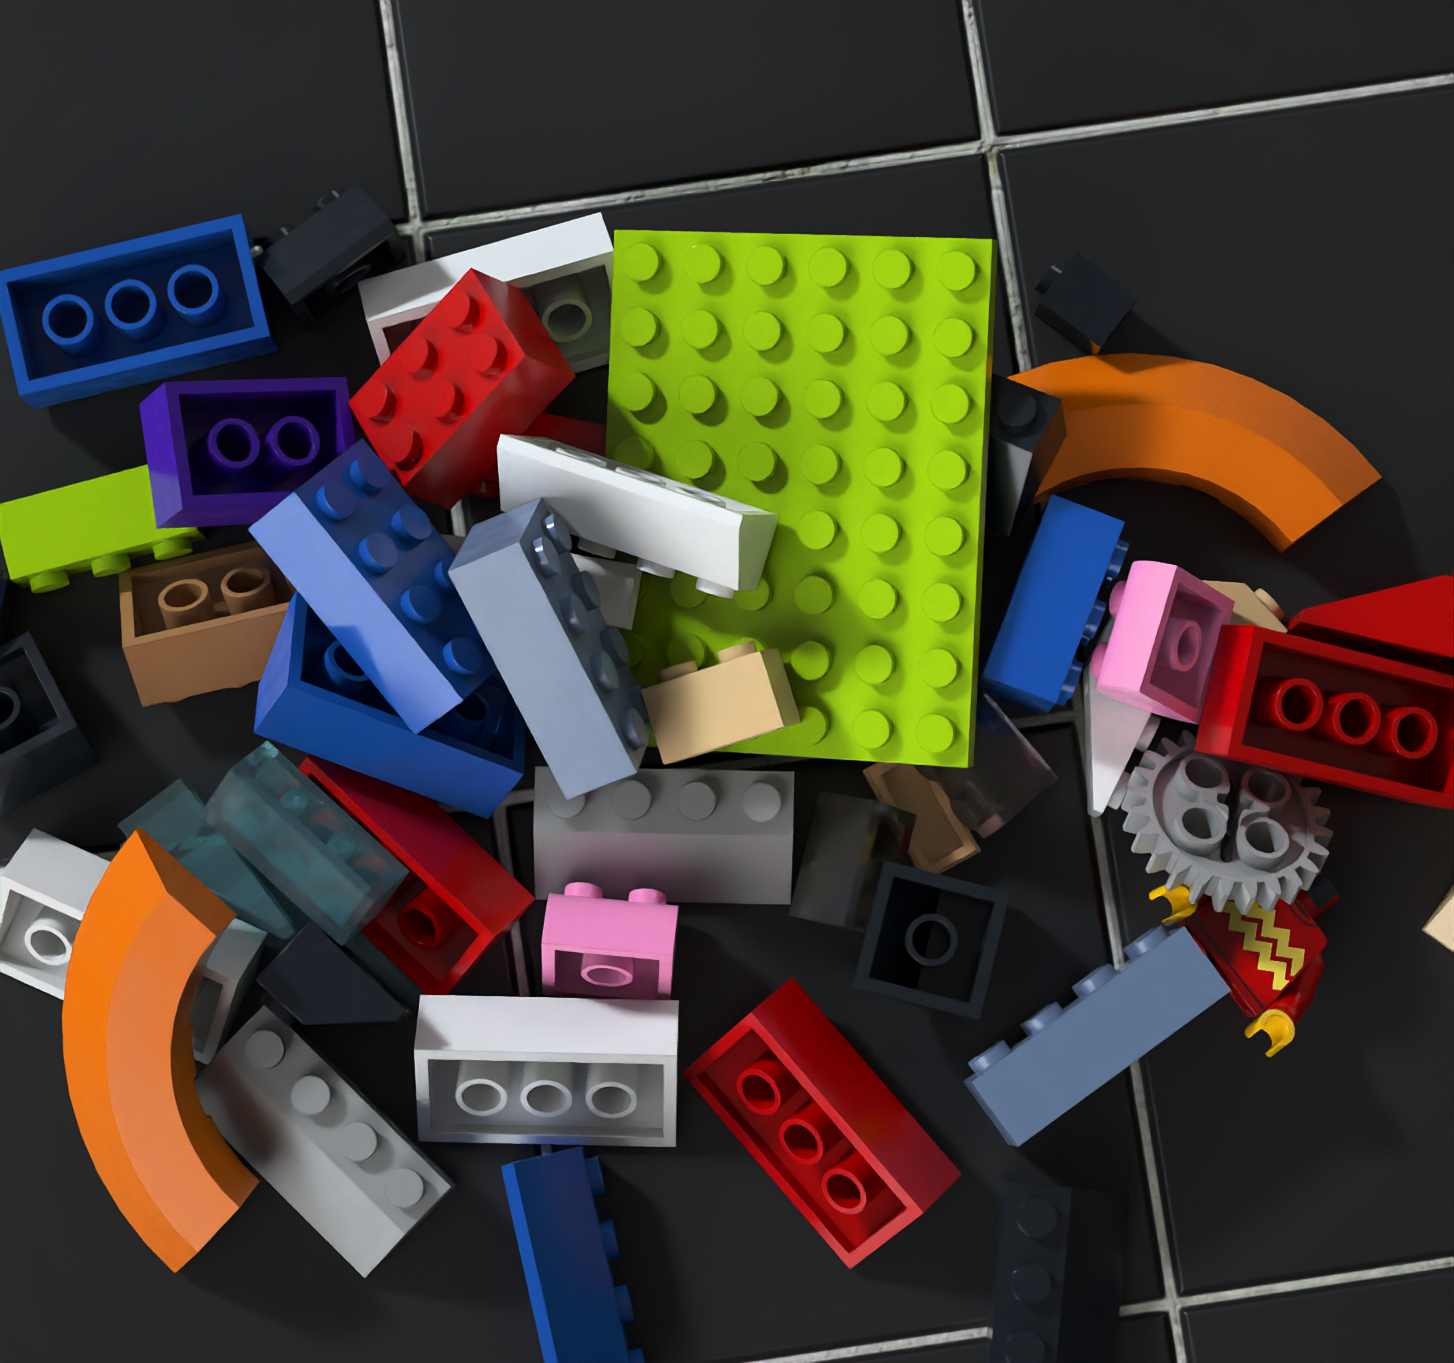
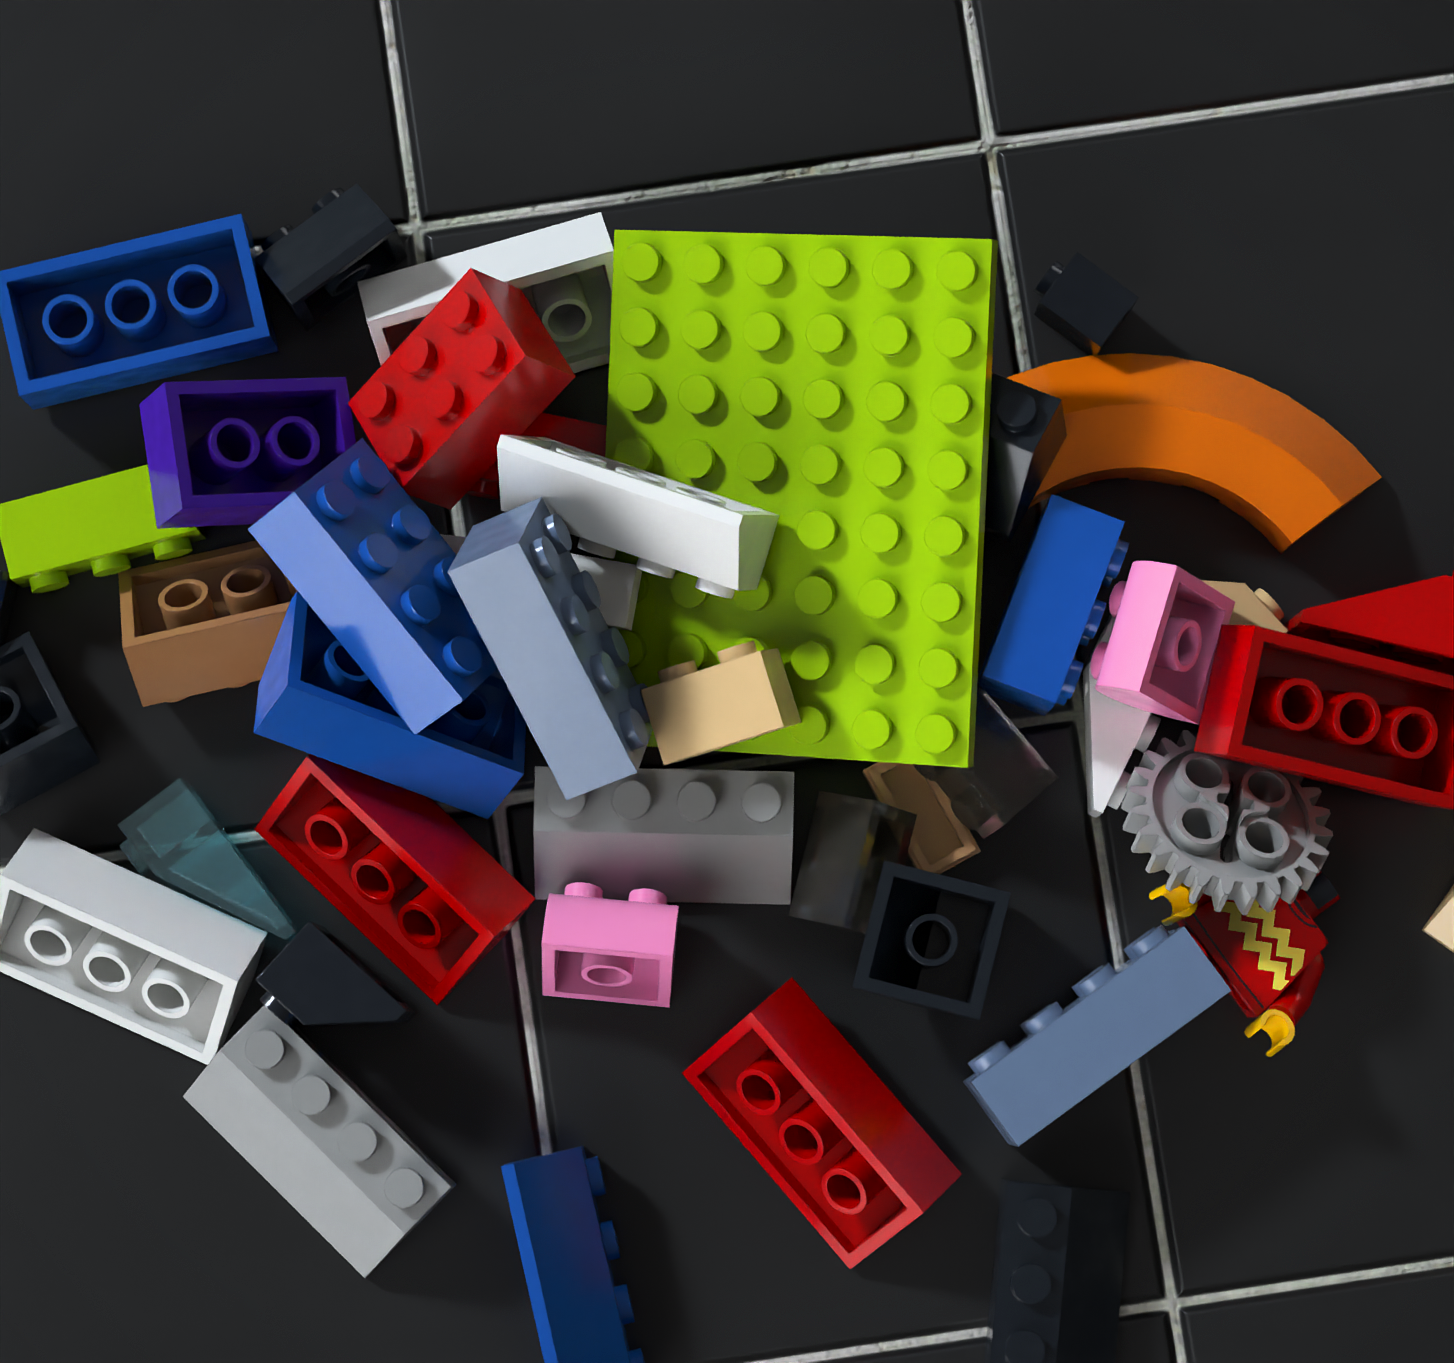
(134, 1052): orange brick -> none
(304, 842): clear light blue brick -> none
(547, 1070): white slope -> none

